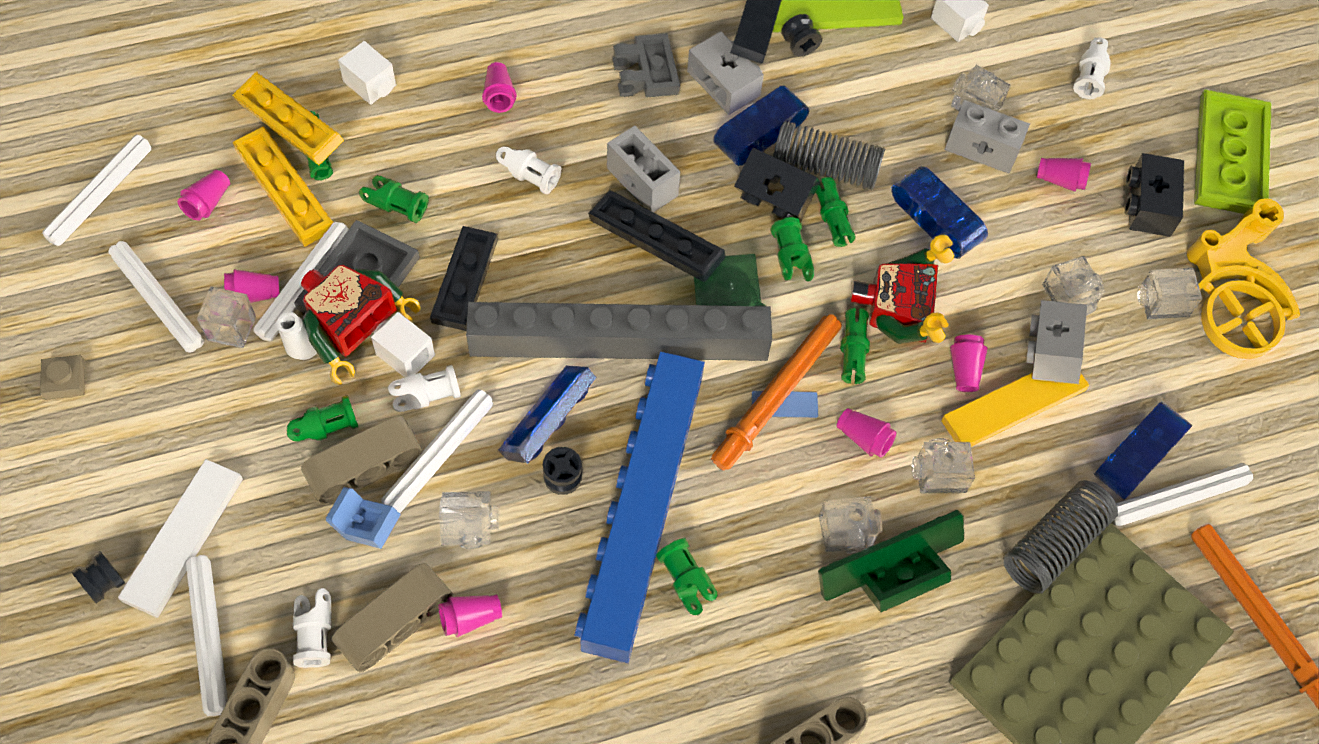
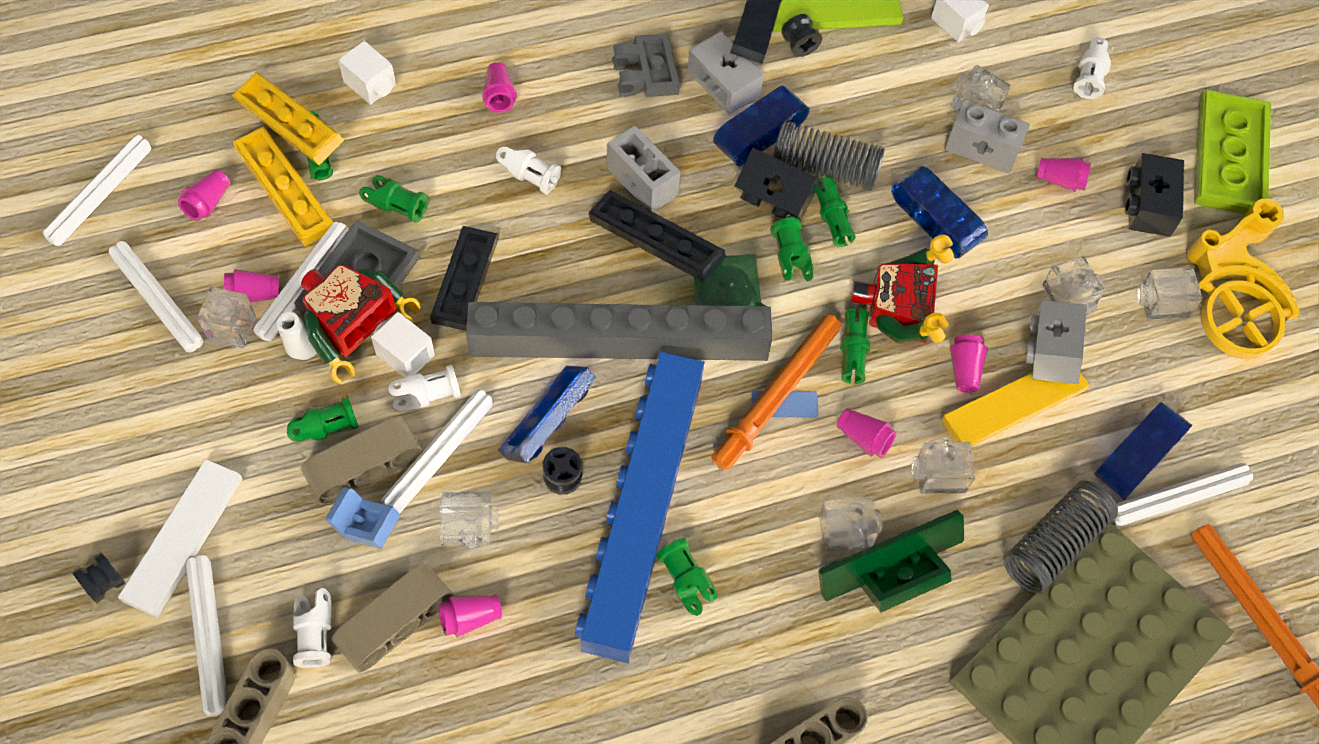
(62, 377): dark tan plate -> none

